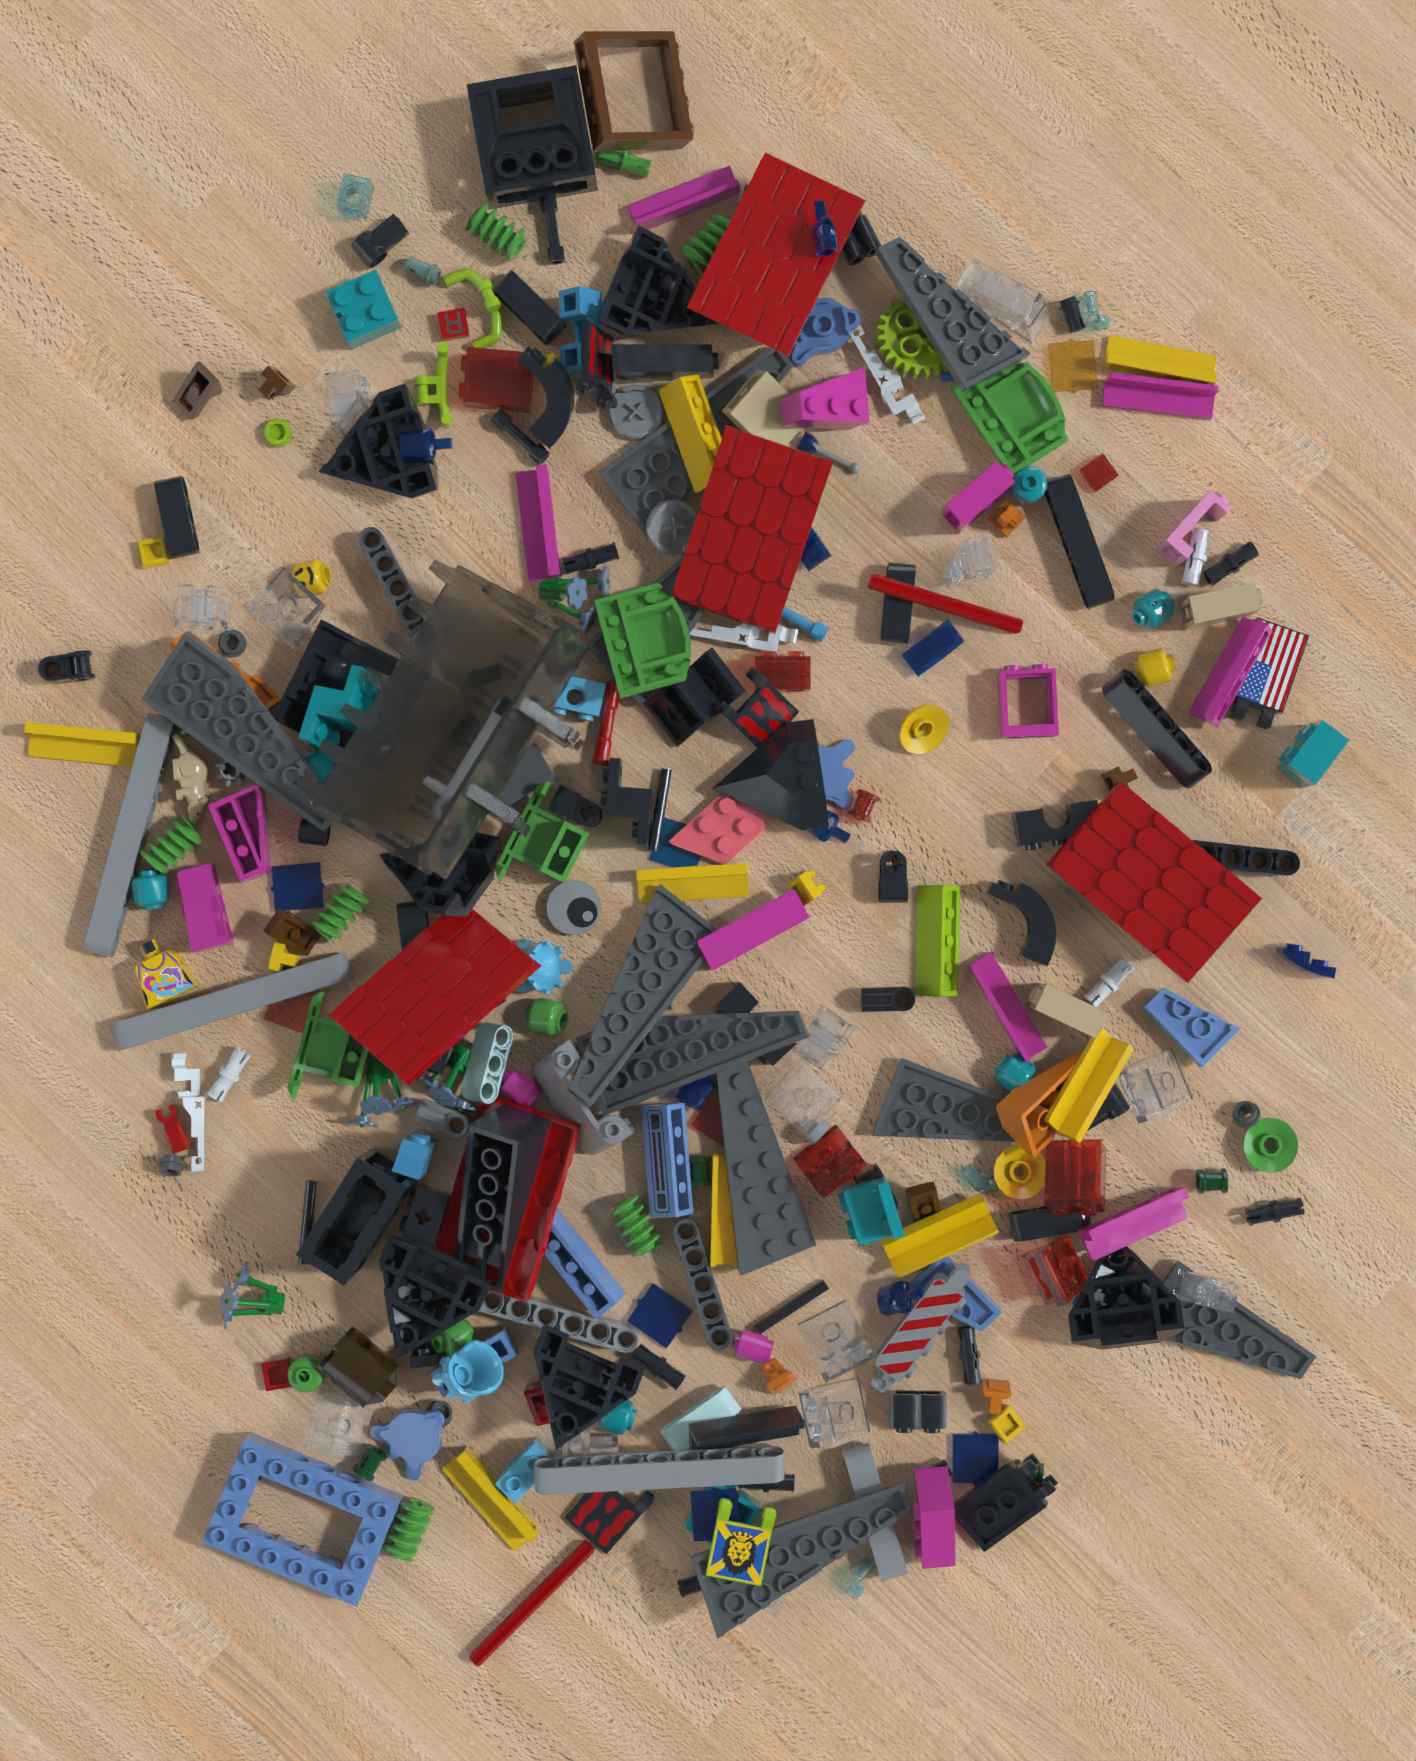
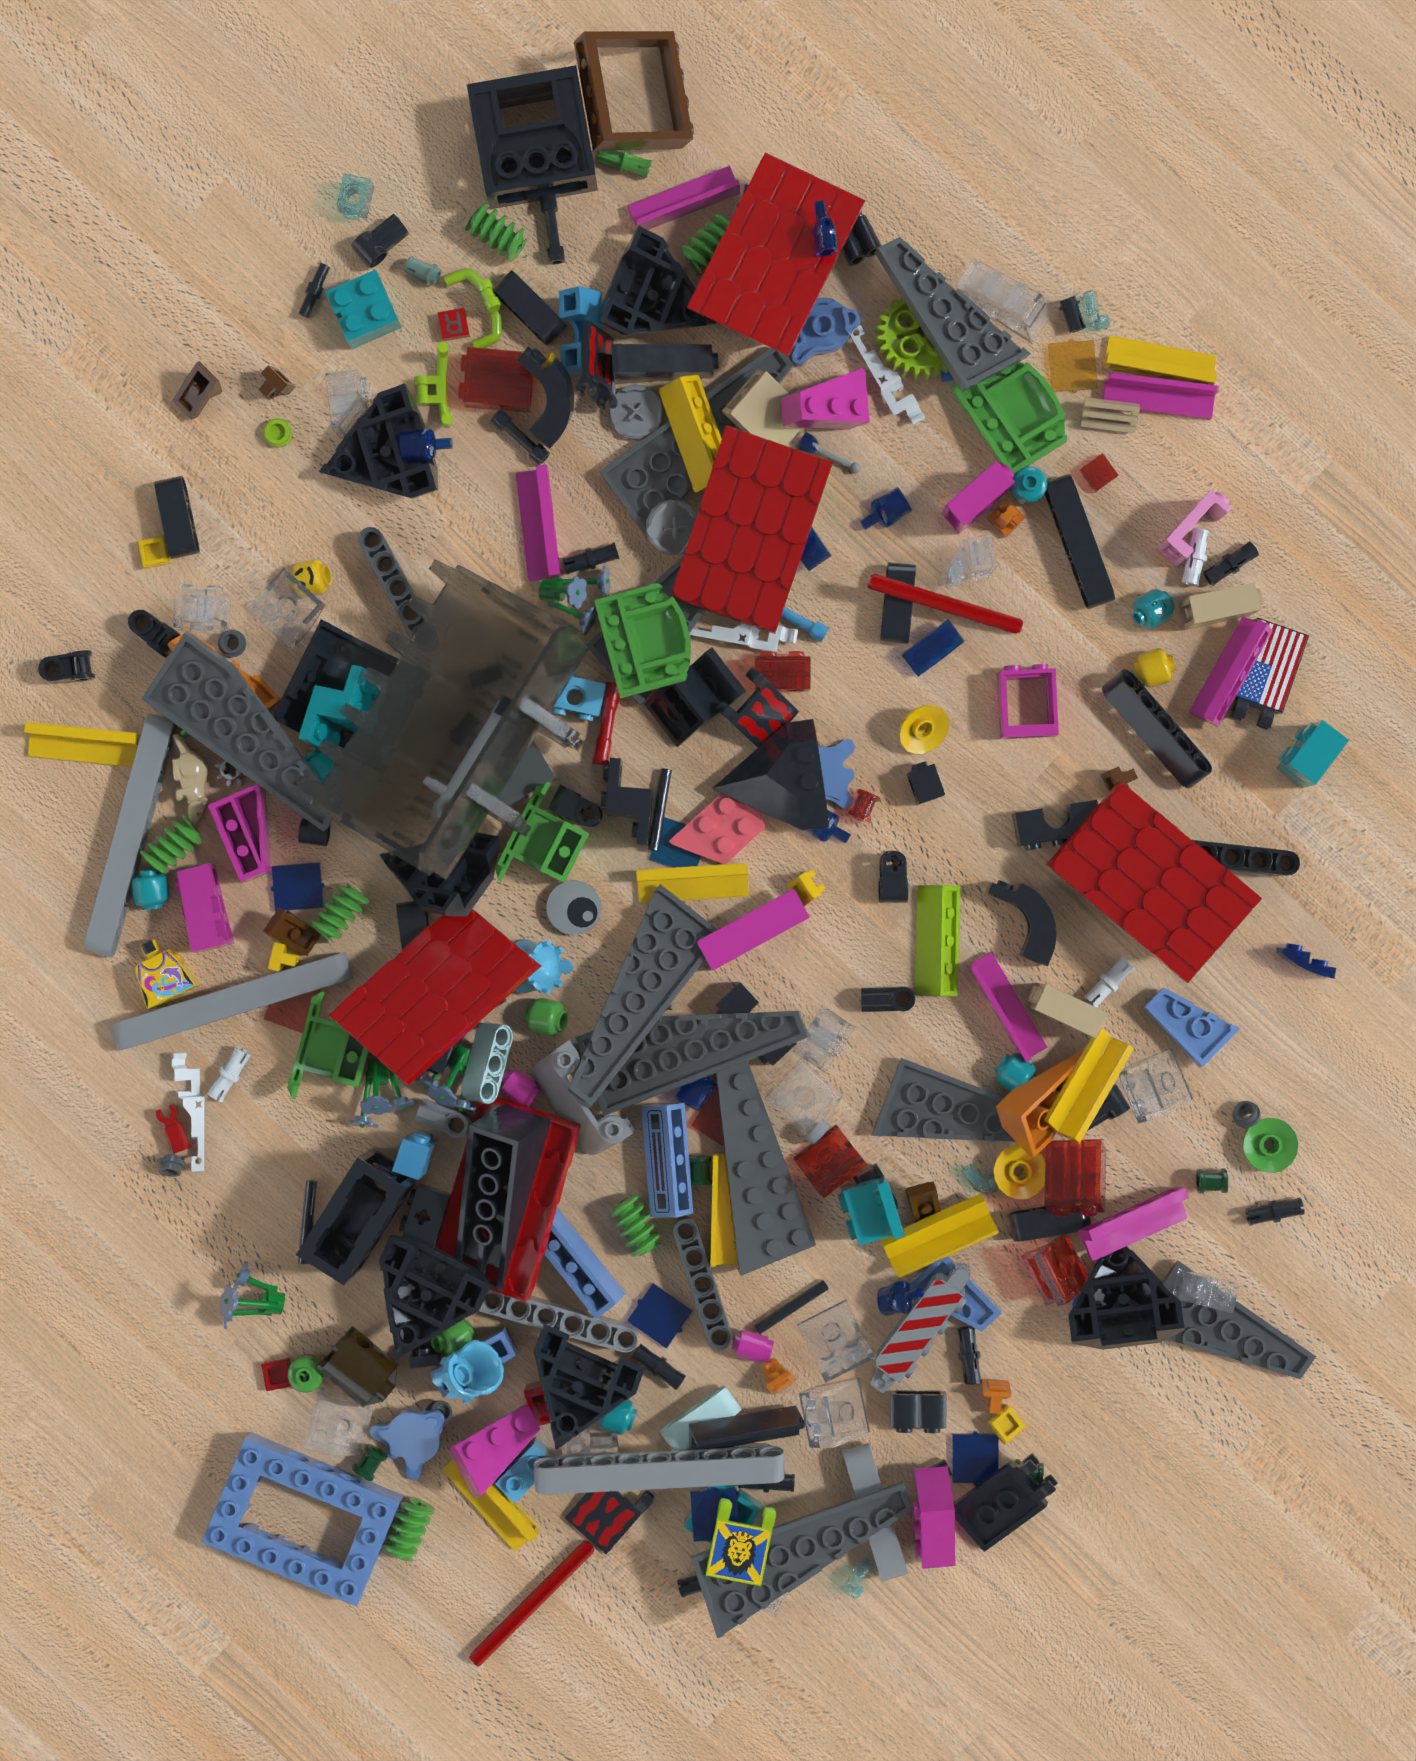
(157, 634): none -> black piece
(314, 290): none -> black bar
(493, 1448): none -> dark pink wedge
(887, 509): none -> clear blue piece
(925, 783): none -> black brick
(1109, 425): none -> tan tile

